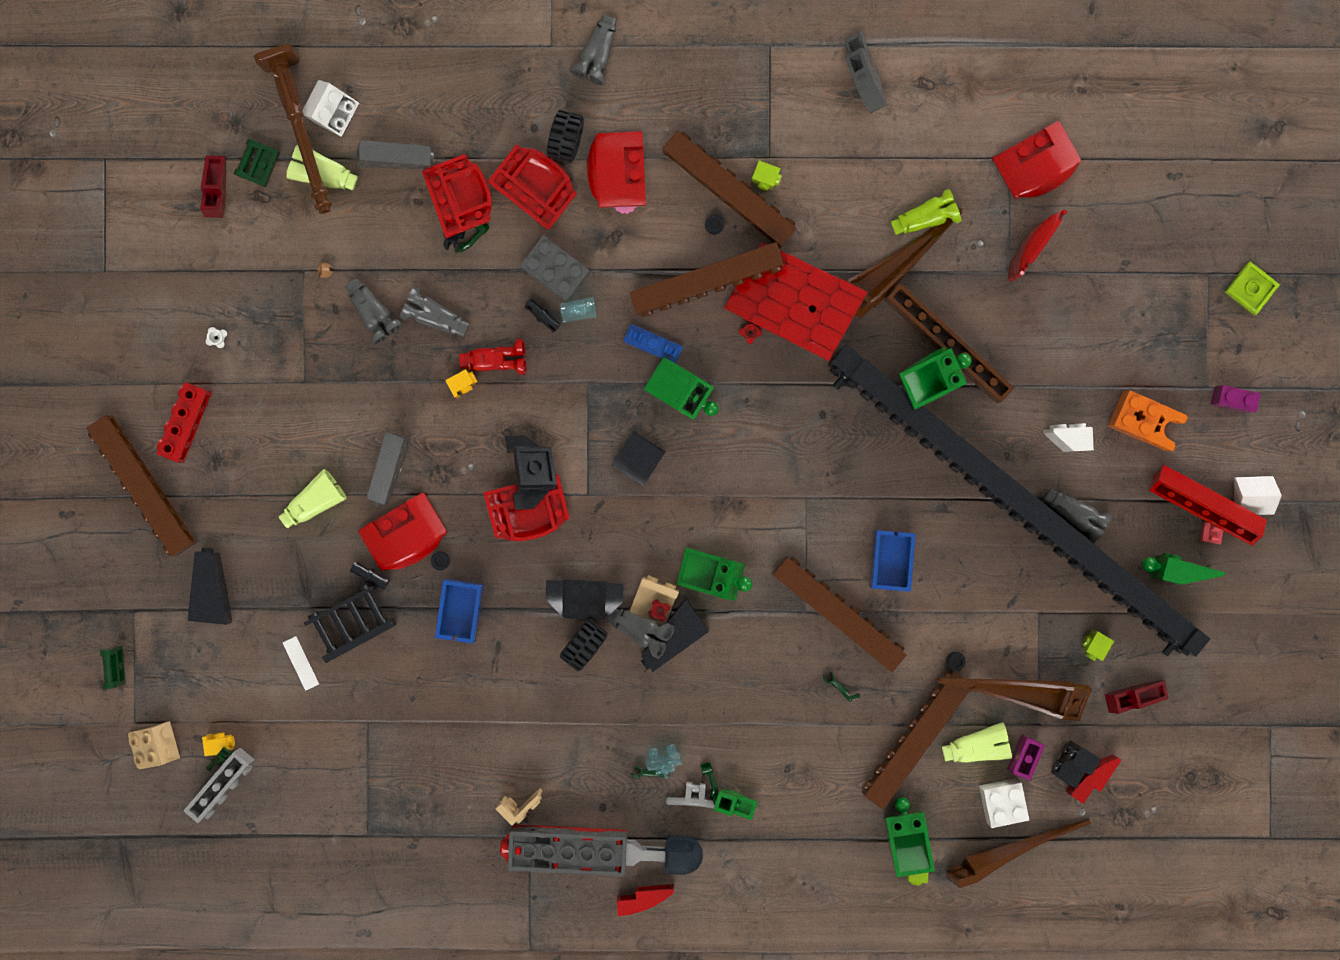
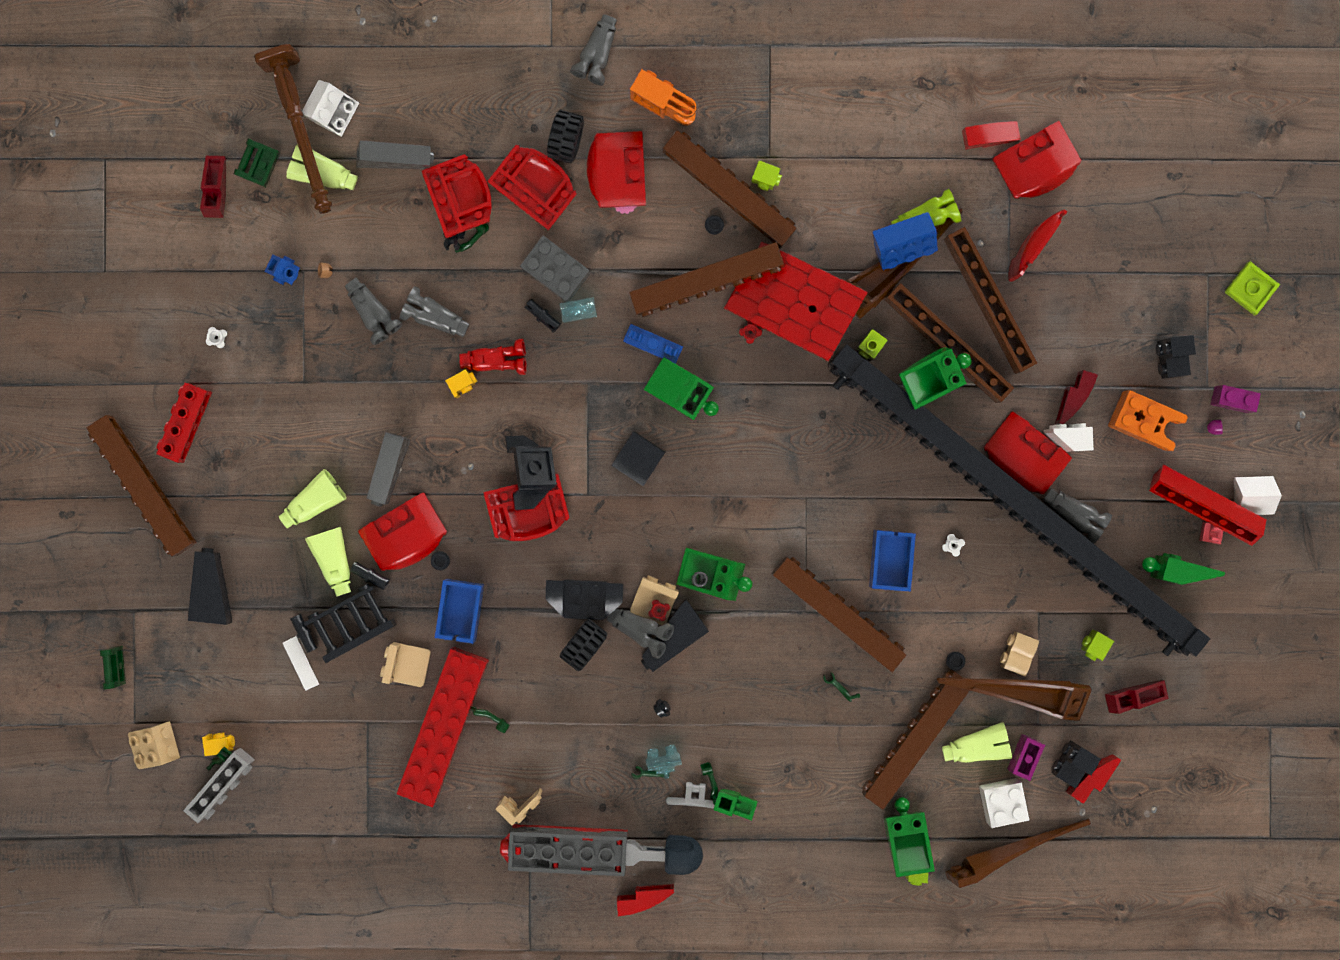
(282, 269): none -> blue brick
(303, 633): none -> black pin
(331, 557): none -> yellowish green piece
(405, 664): none -> tan bracket
(442, 726): none -> red brick
(502, 726): none -> dark green piece
(662, 98): none -> orange brick
(662, 708): none -> black plate
(702, 579): none -> dark grey hinge
(863, 73): dark grey slope -> none
(871, 345): none -> lime brick
(905, 241): none -> blue piece
(948, 545): none -> white plate
(990, 134): none -> slope
(990, 300): none -> reddish brown brick
(1019, 653): none -> tan brick
(1026, 454): none -> red slope
(1075, 396): none -> dark red slope
(1174, 356): none -> black brick
(1215, 427): none -> magenta hinge

